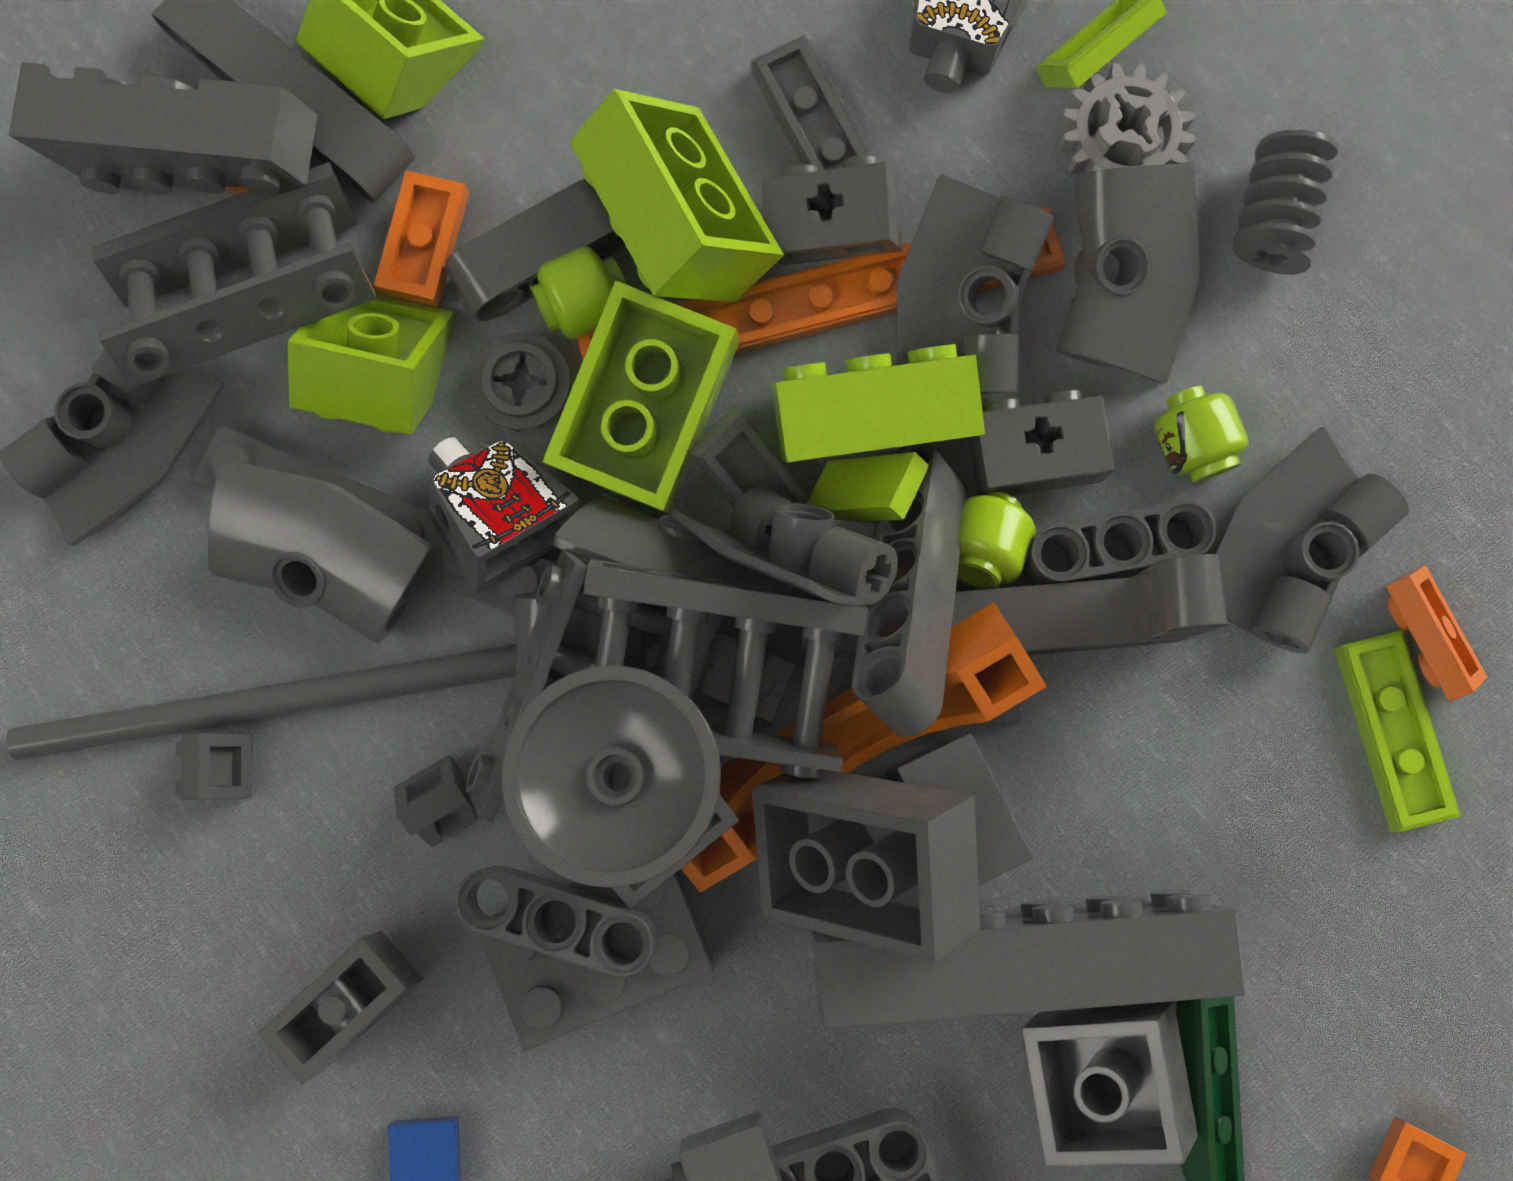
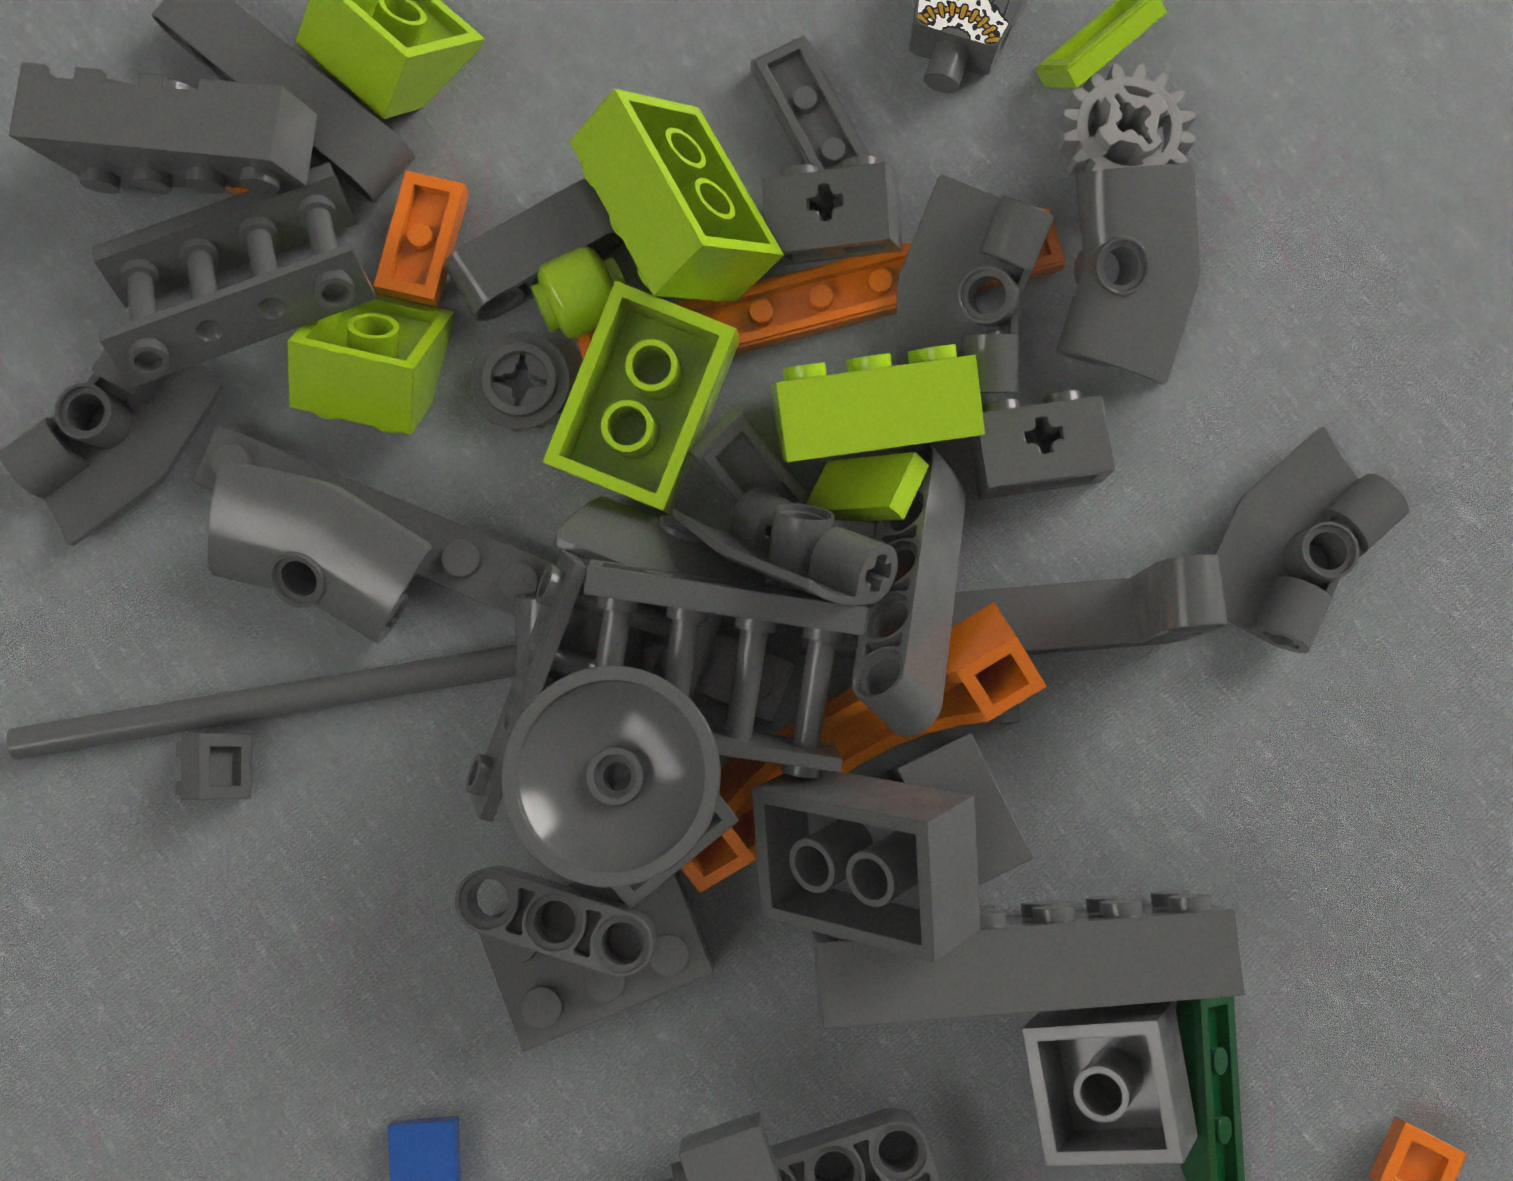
(340, 1006): dark grey brick -> none
(432, 796): dark grey tile -> none
(495, 508): torso -> none
(993, 540): lime head -> none
(1142, 528): dark grey beam -> none
(1201, 434): lime head -> none
(1283, 200): dark grey piece -> none
(1397, 732): lime tile -> none
(1445, 654): orange plate -> none

